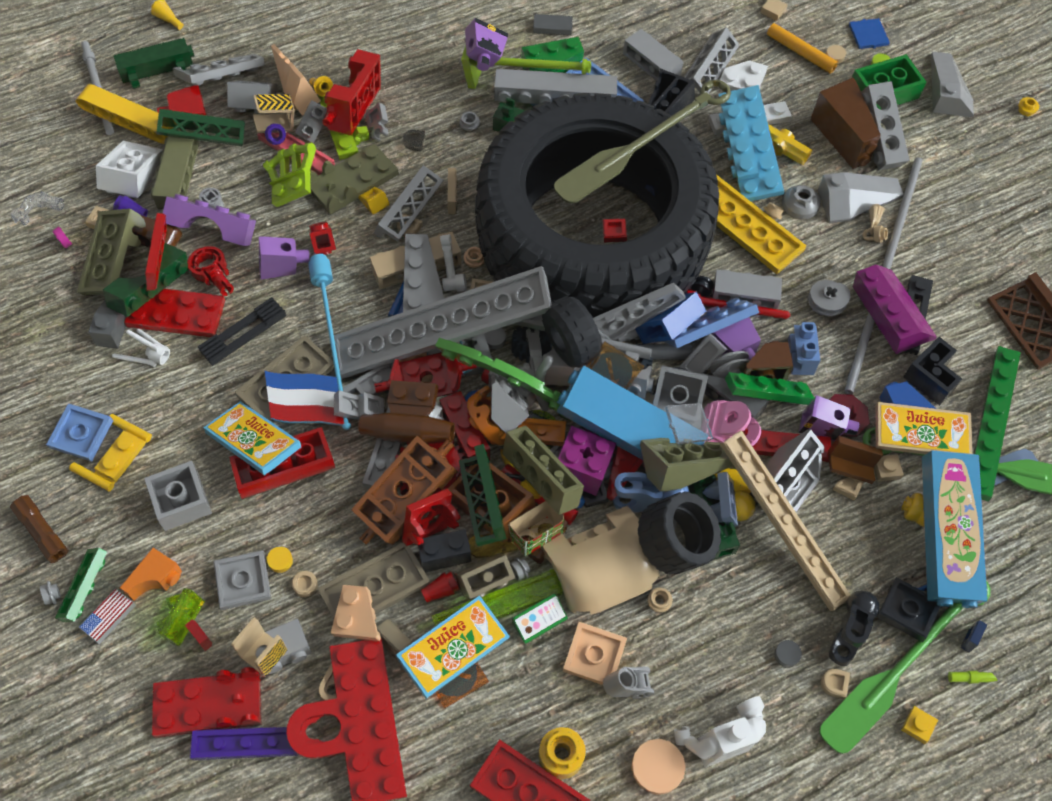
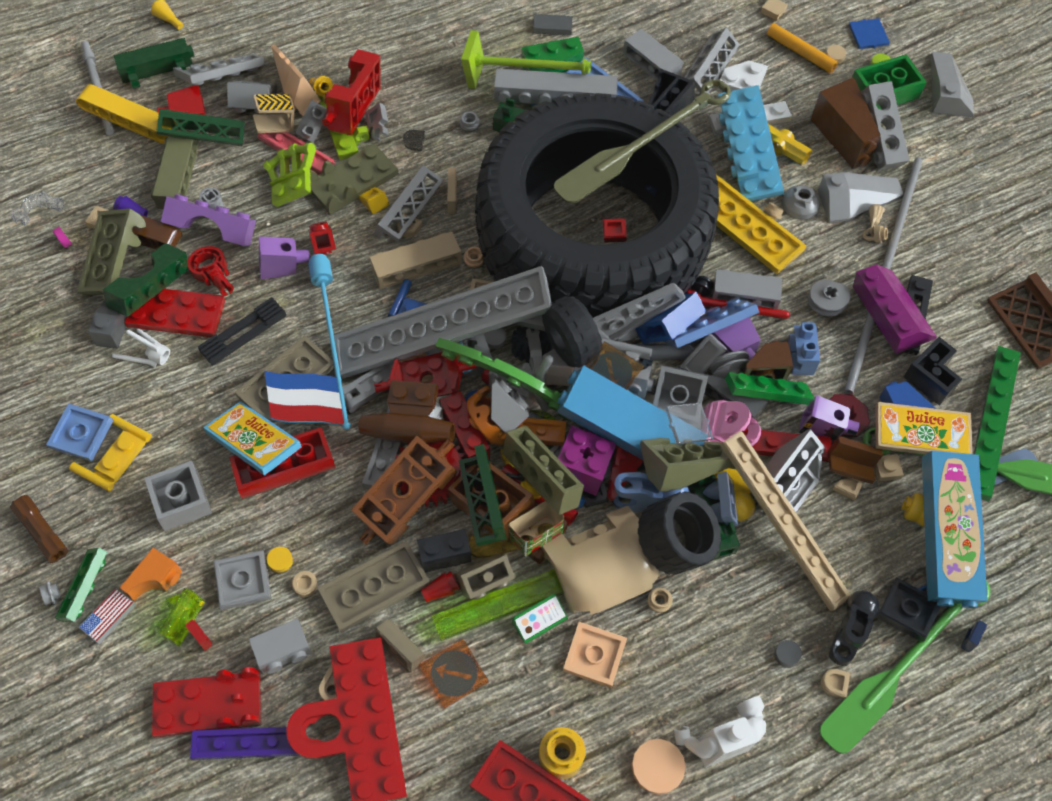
(127, 169): white slope -> none
(156, 251): red tile -> none
(251, 639): tan piece -> none
(282, 134): dark purple plate -> none
(355, 406): light grey slope -> none
(355, 615): light nougat wing -> none
(417, 529): red piece -> none
(420, 273): light grey wing -> none
(452, 647): tile -> none
(453, 280): white brick -> none
(484, 43): medium lavender torso -> none
(520, 569): light grey plate -> none
(629, 683): light grey piece -> none
(919, 725): yellow plate -> none
(971, 677): lime piece -> none
(1028, 106): yellow plate -> none

